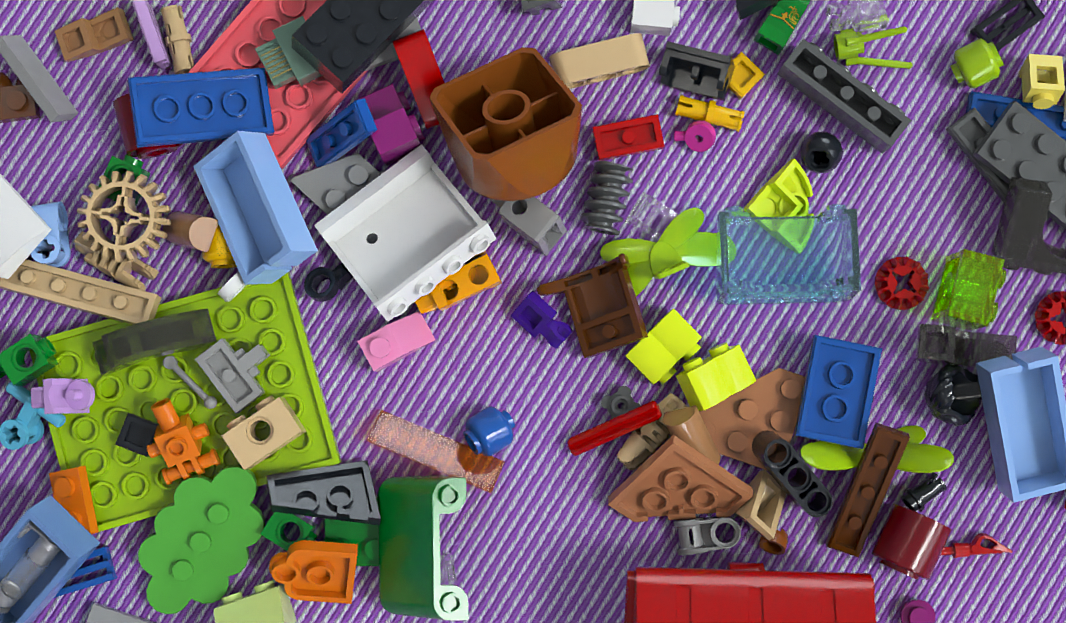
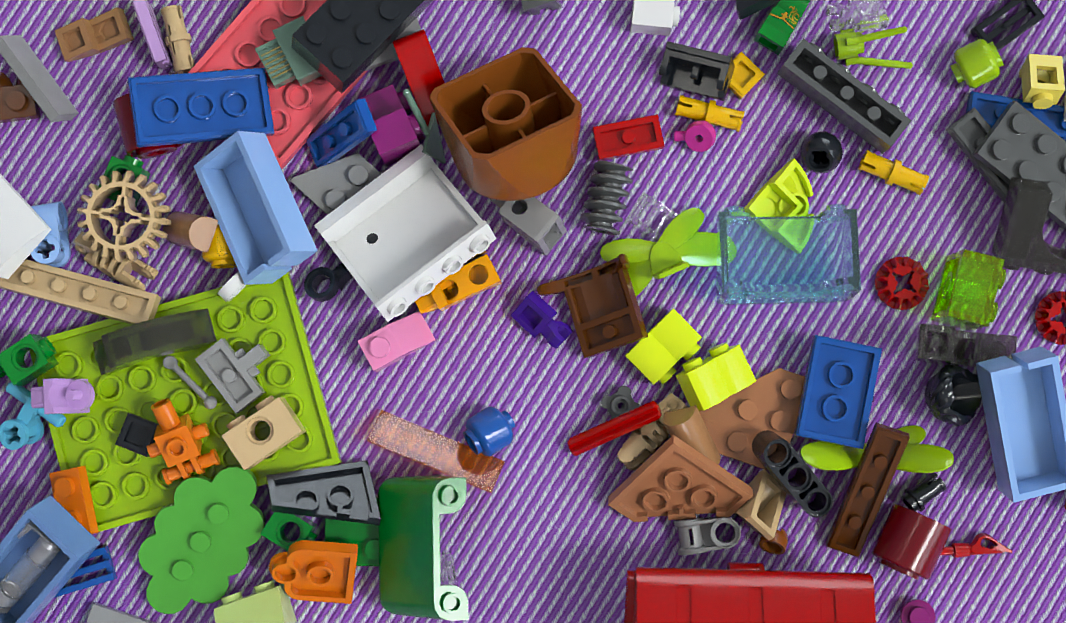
(432, 144): none -> sand green piece
(601, 60): tan beam -> none
(893, 172): none -> yellow pin

